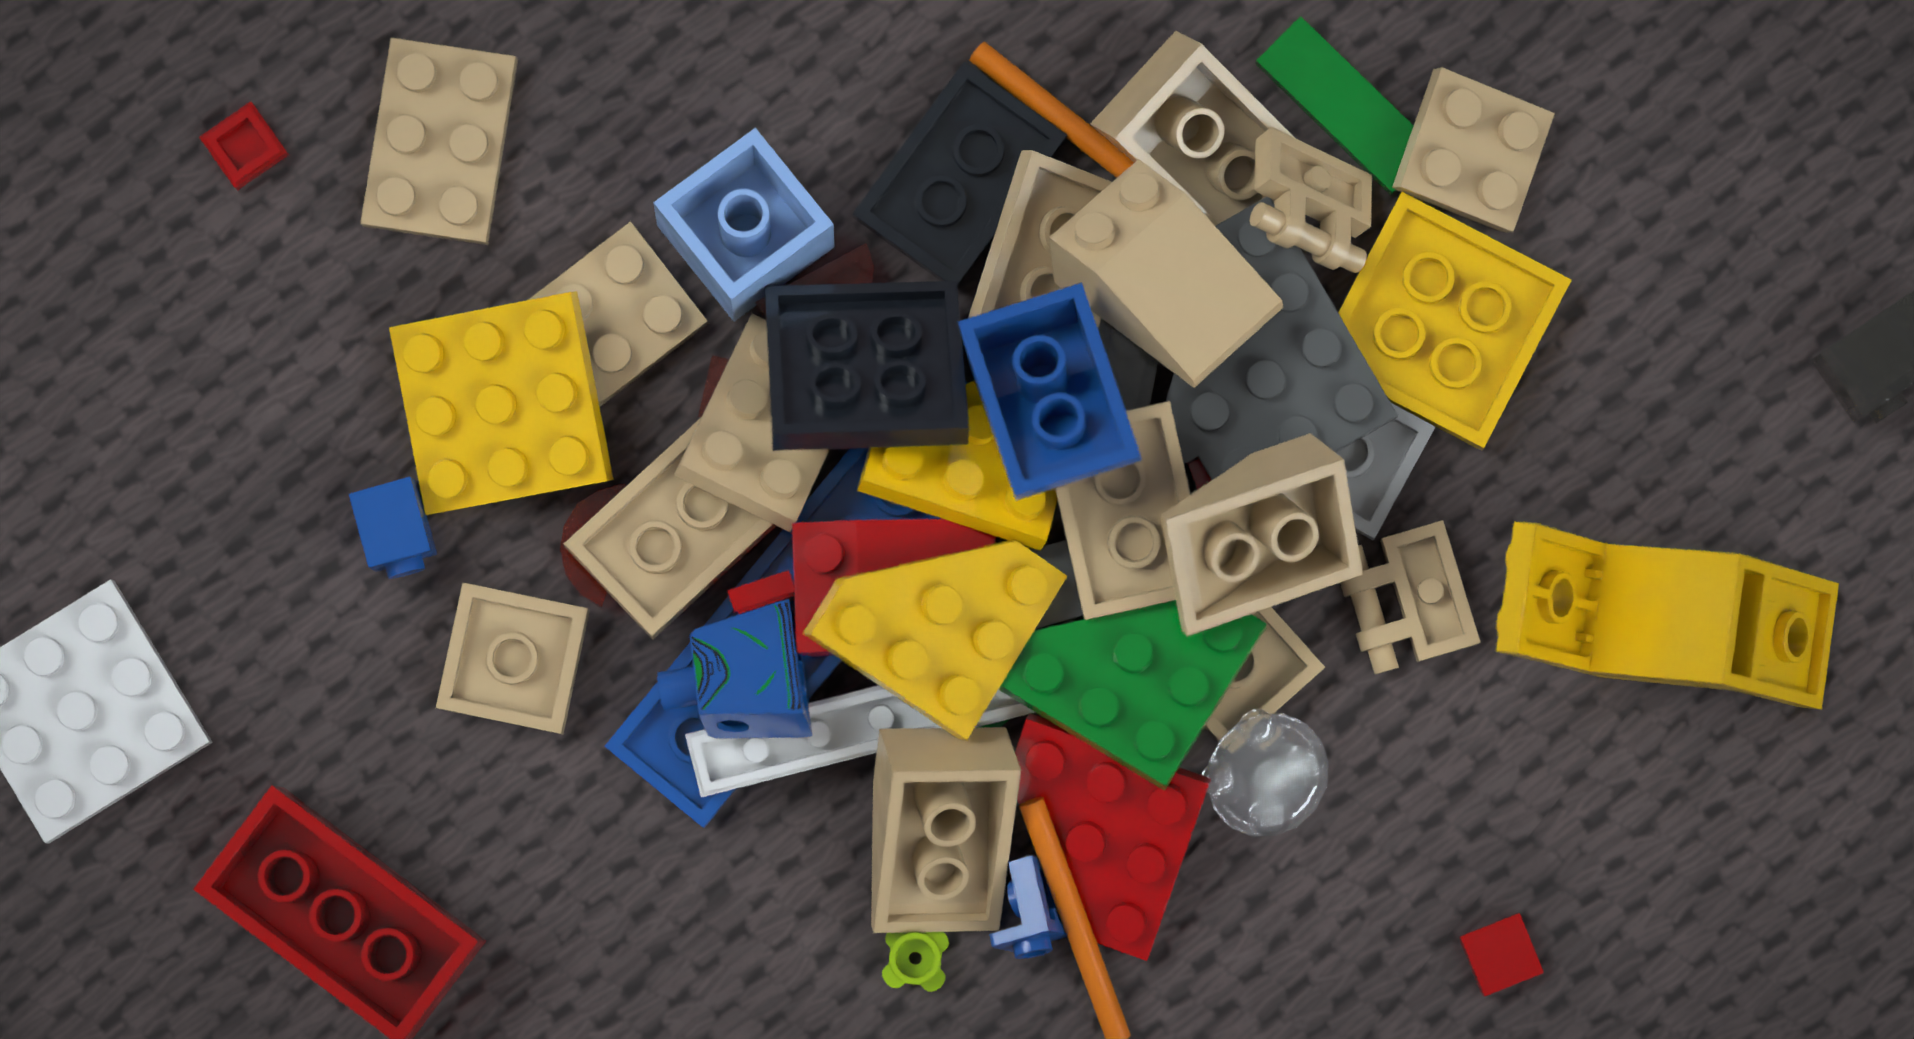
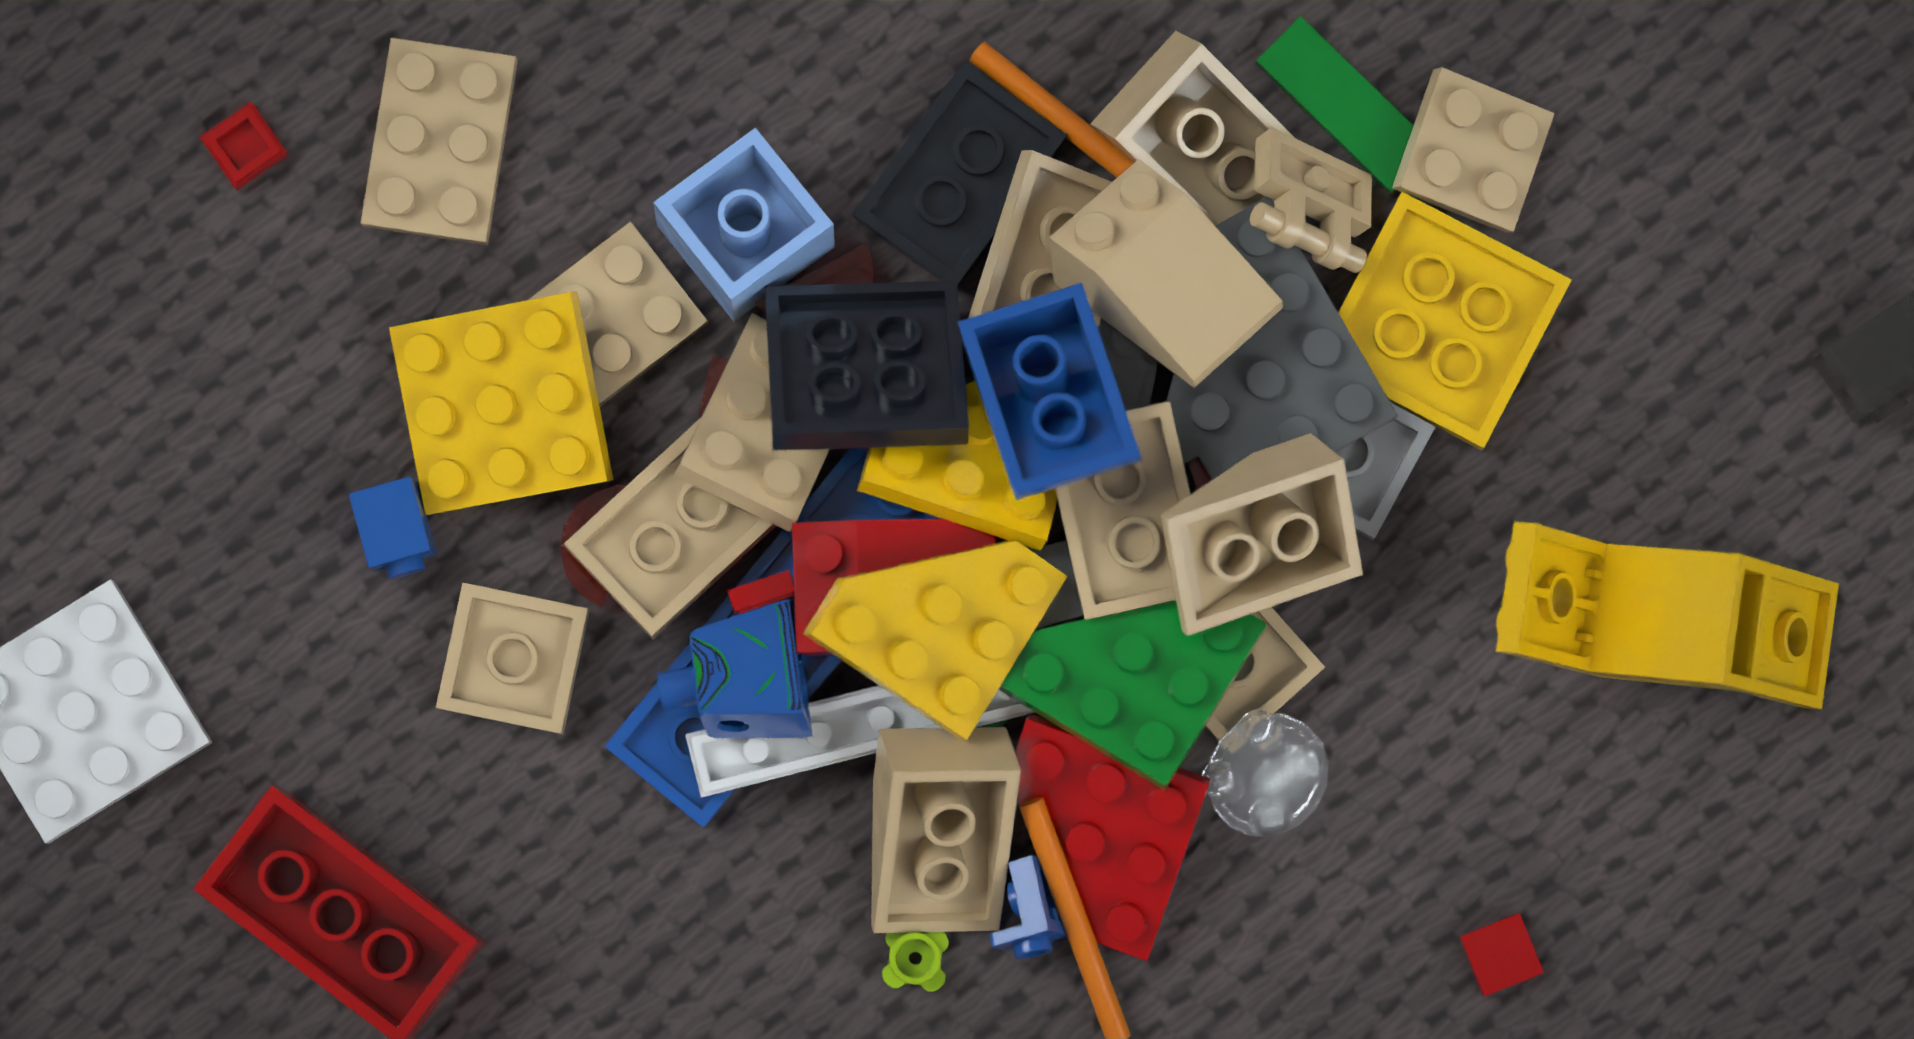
(1428, 594): tan plate -> none

